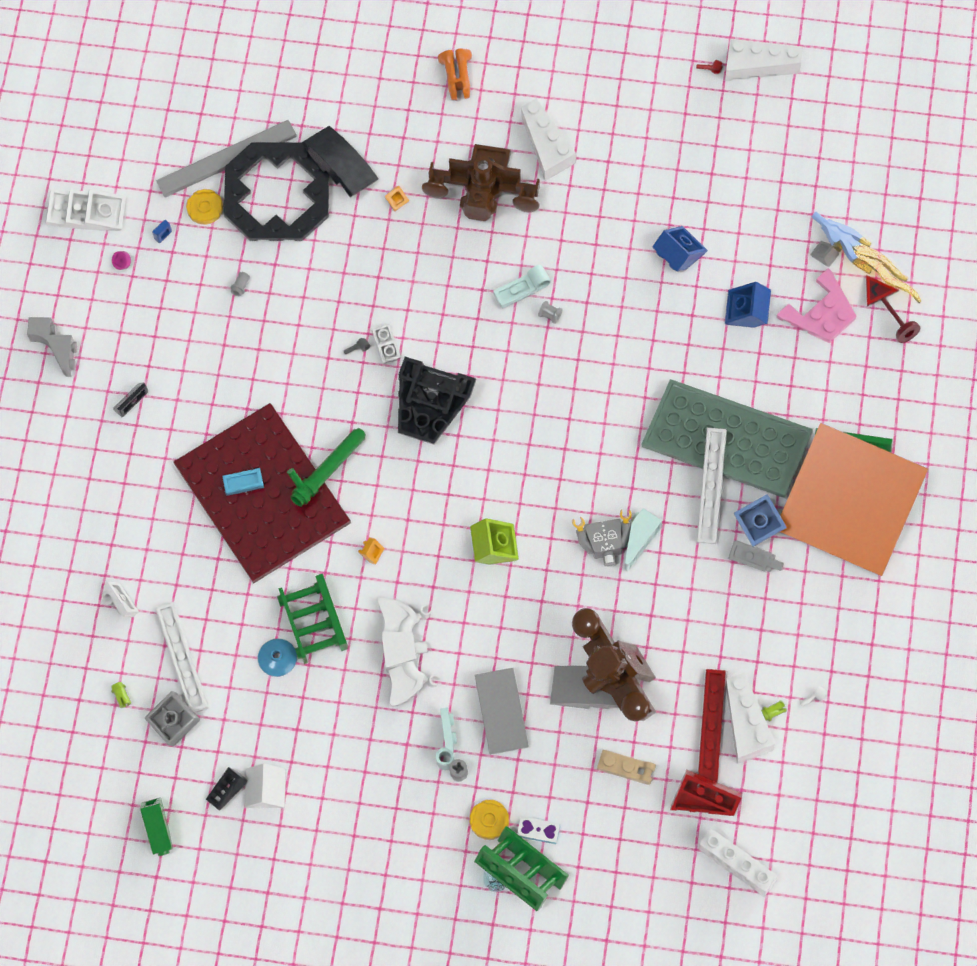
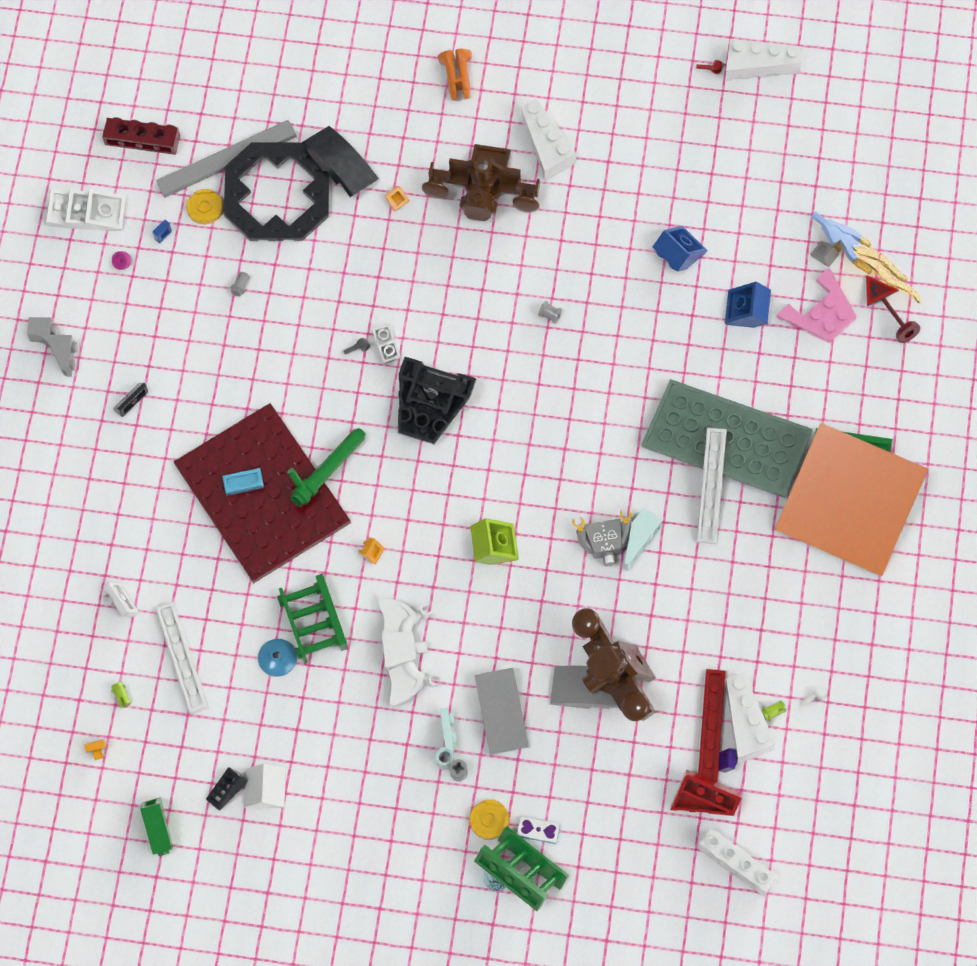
(96, 747): none -> light orange tile
(148, 142): none -> dark red brick
(160, 718): light grey brick -> none
(523, 287): light aqua plate -> none
(625, 767): tan plate -> none
(727, 760): none -> dark purple plate
(754, 557): light grey hinge -> none
(760, 520): medium blue slope -> none

